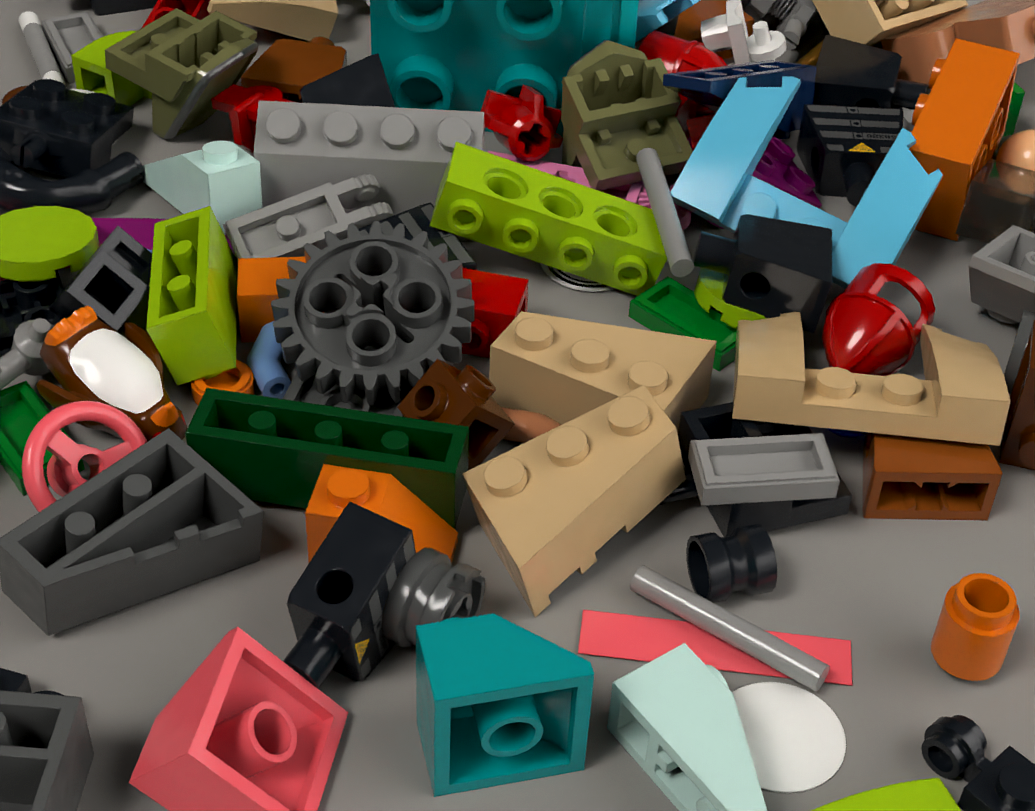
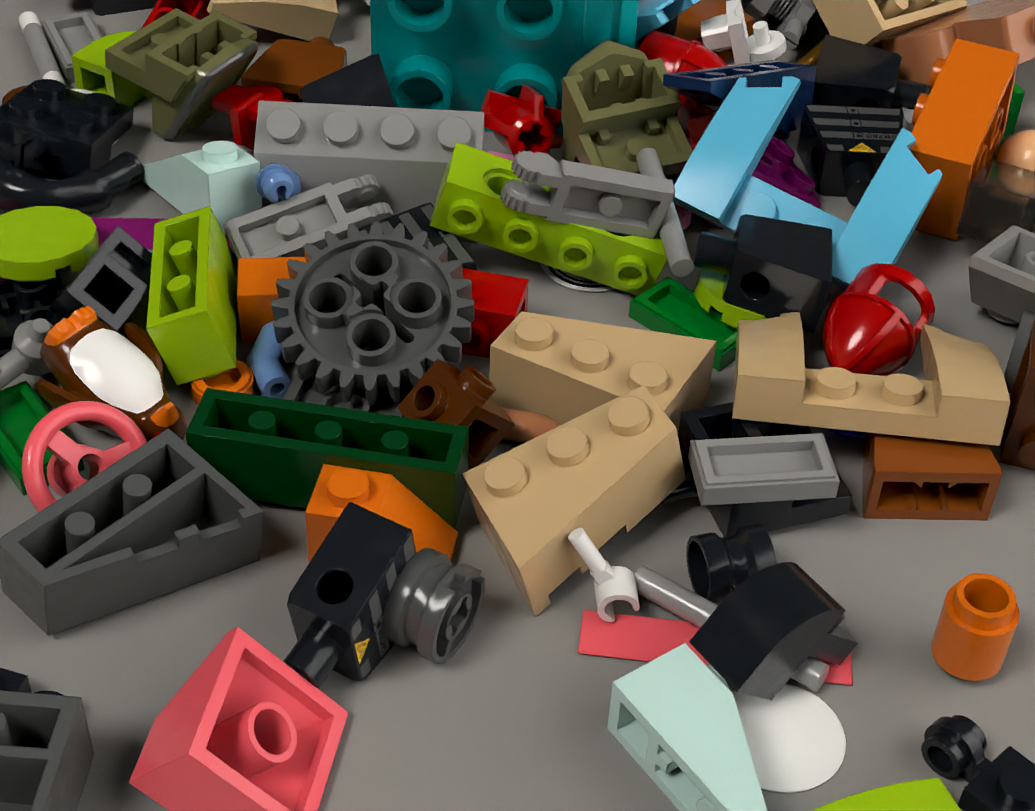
(277, 182): none -> medium blue arm
(498, 704): teal slope -> none
(588, 195): none -> light grey hinge
(610, 581): none -> white hand
(771, 629): none -> black brick

